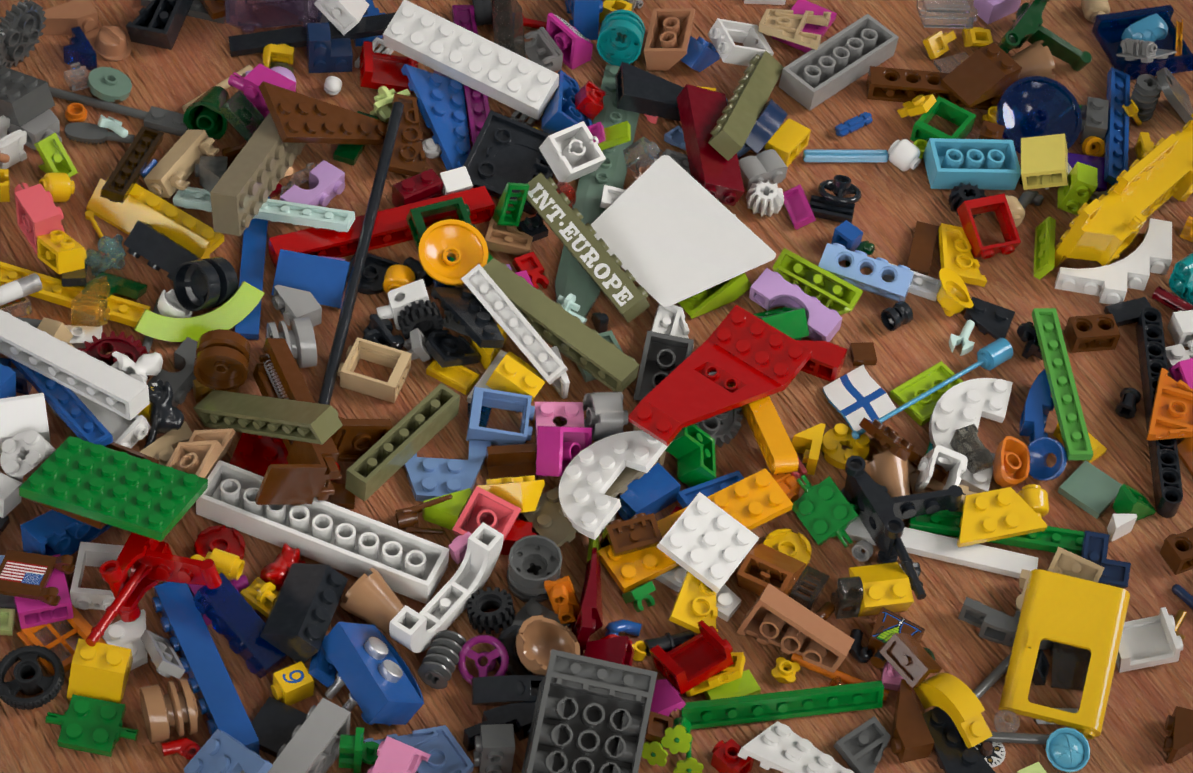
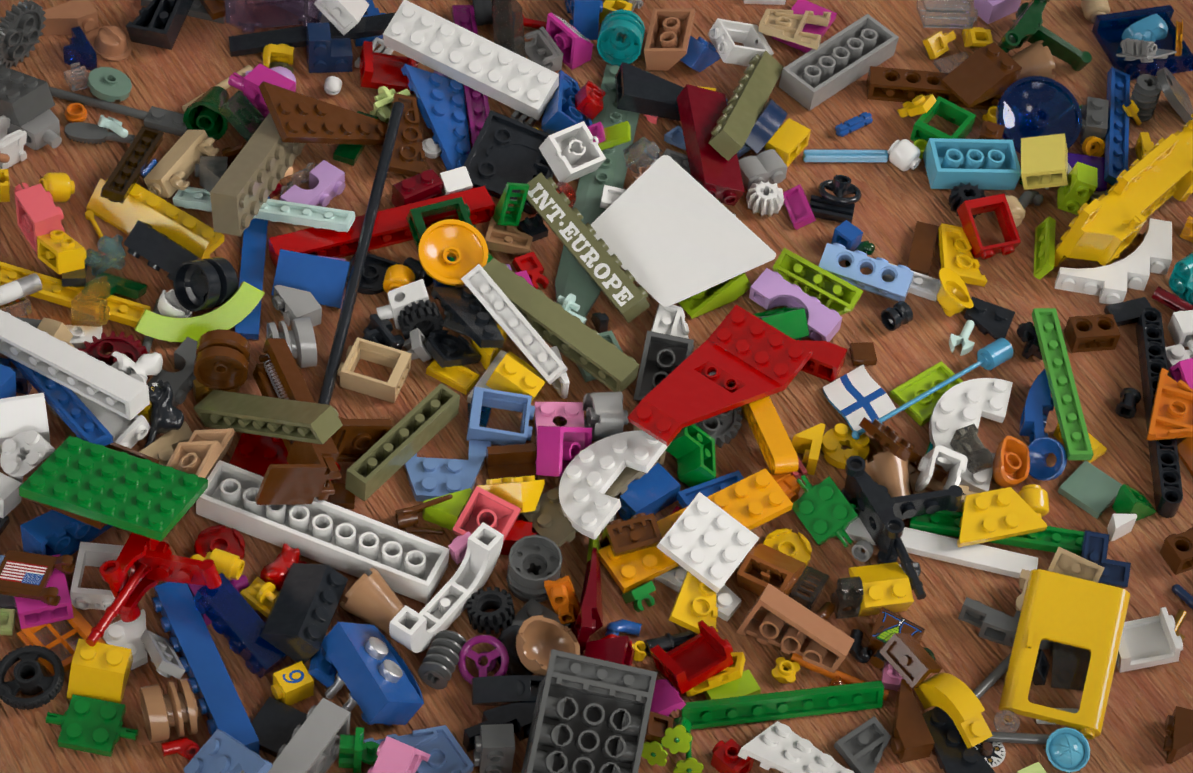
(54, 156): lime slope -> none

